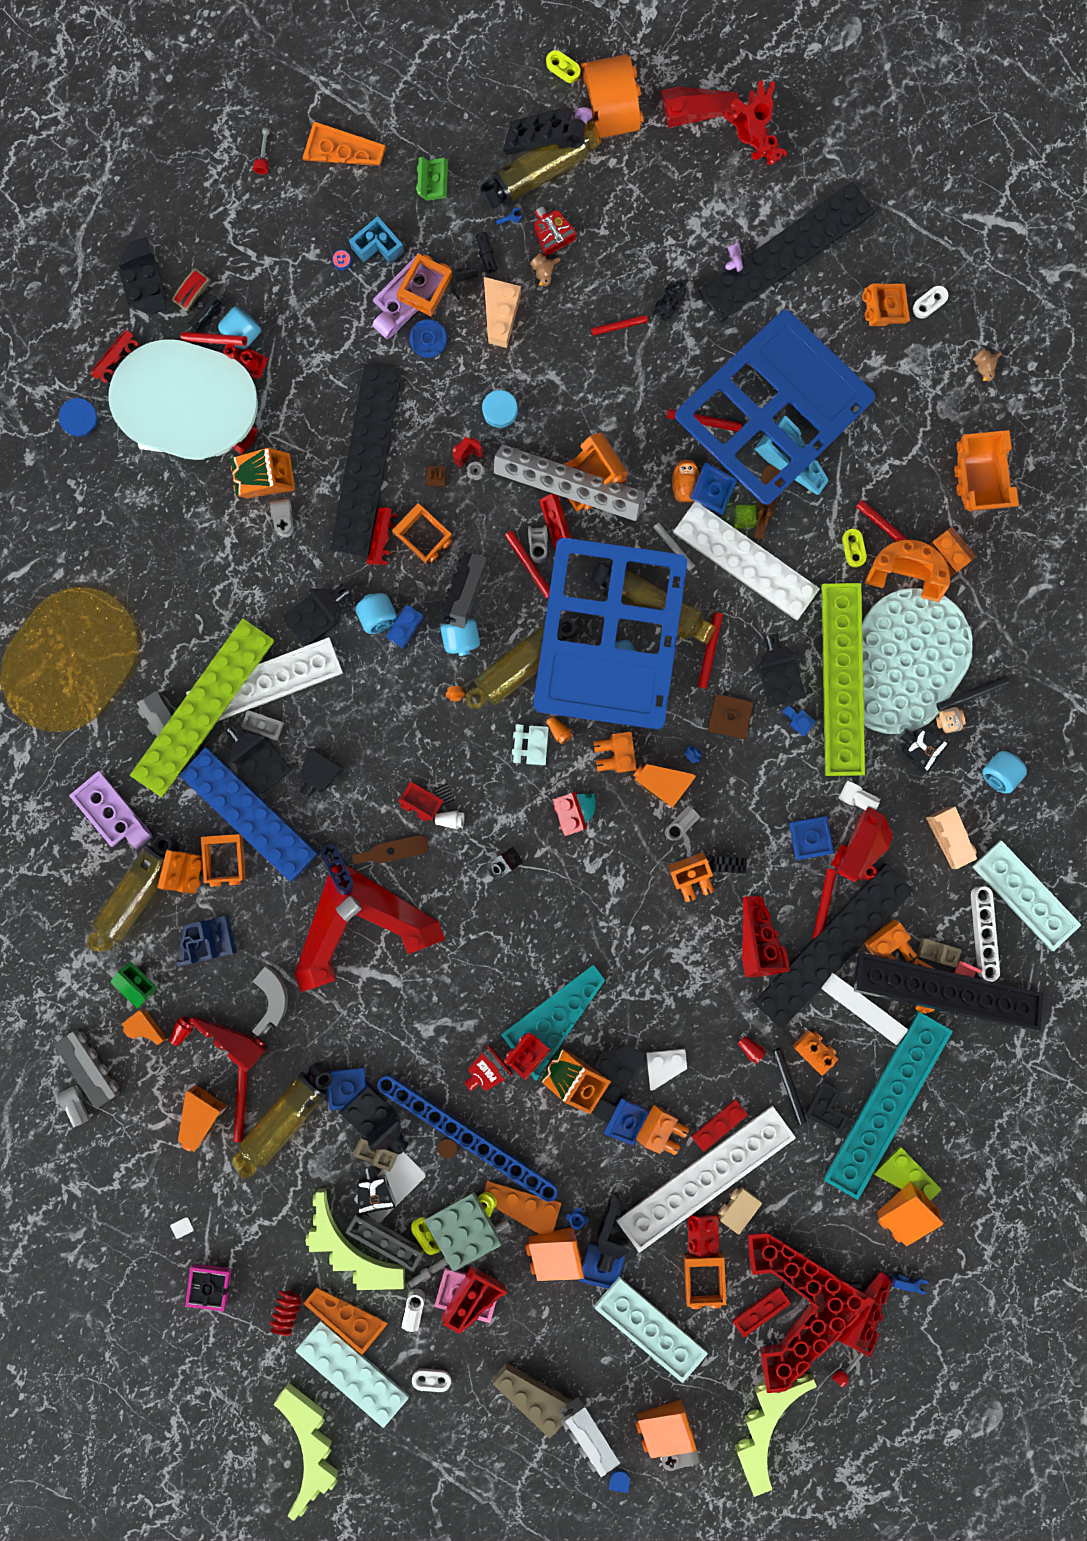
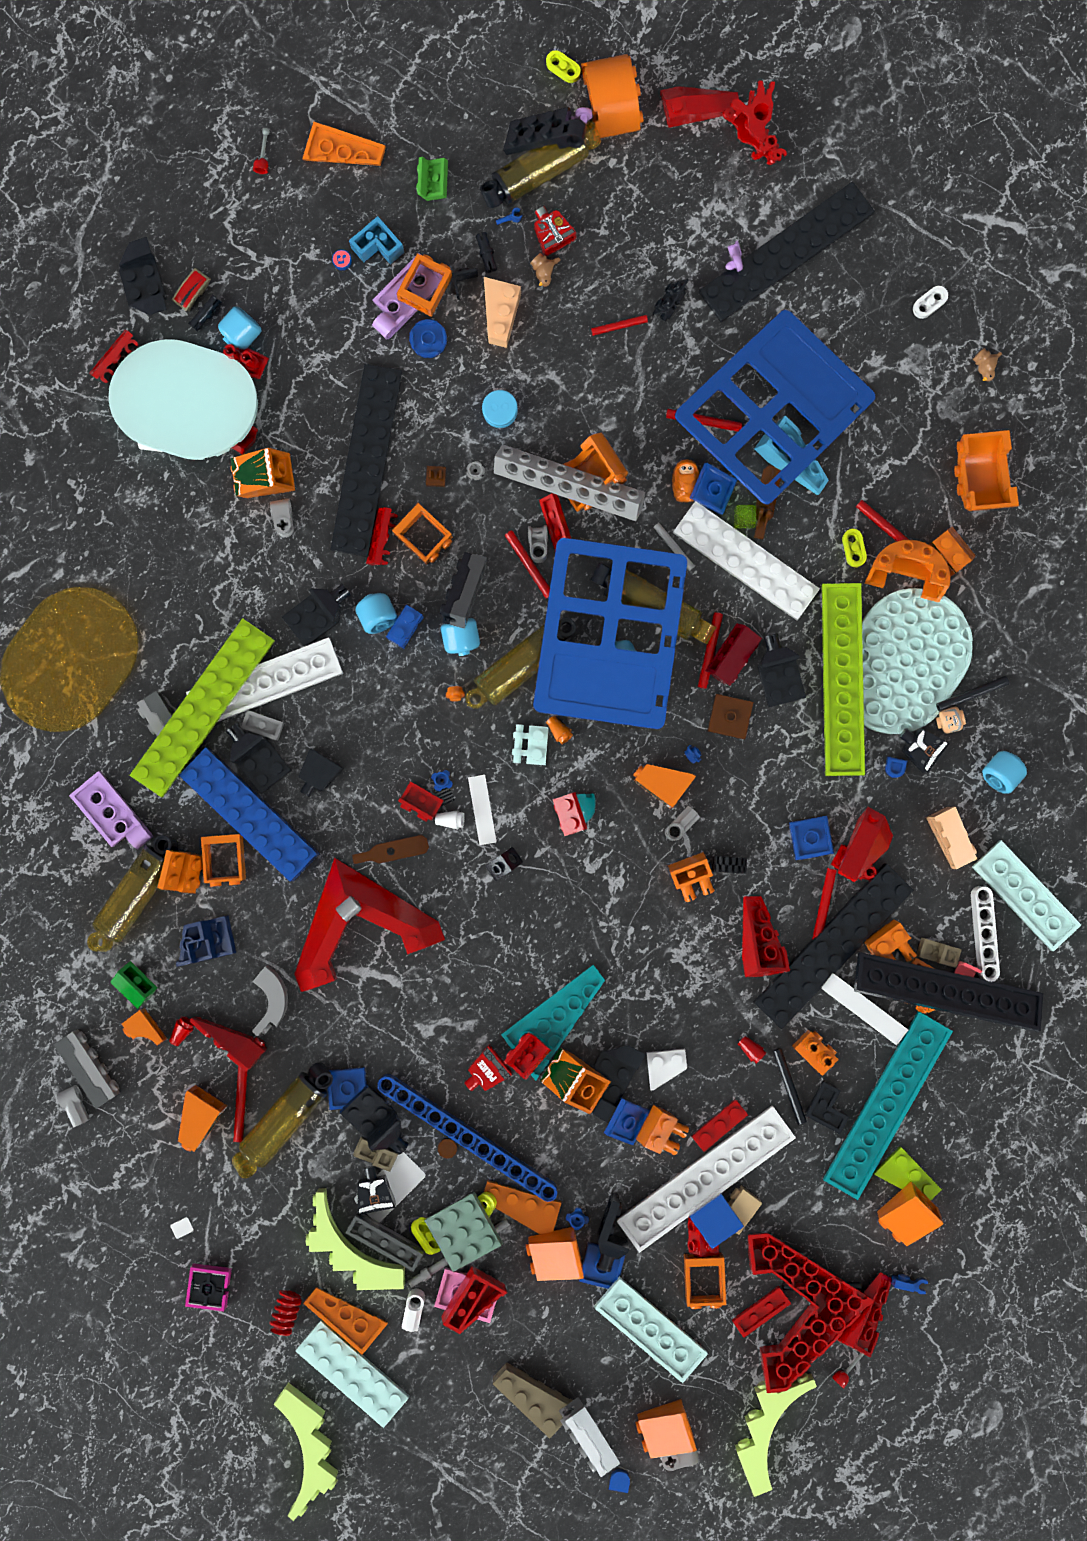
(78, 417): blue tile -> none
(214, 338): red piece -> none
(338, 861): dark blue beam -> none
(431, 1382): white plate -> none
(436, 777): none -> blue plate
(464, 449): red bracket -> none
(482, 809): none -> white sticker
(623, 751): orange brick -> none
(716, 1221): none -> blue tile
(733, 654): none -> dark red brick
(800, 721): blue plate -> none
(854, 795): white piece -> none
(886, 304): orange plate -> none
(895, 767): none -> blue tile

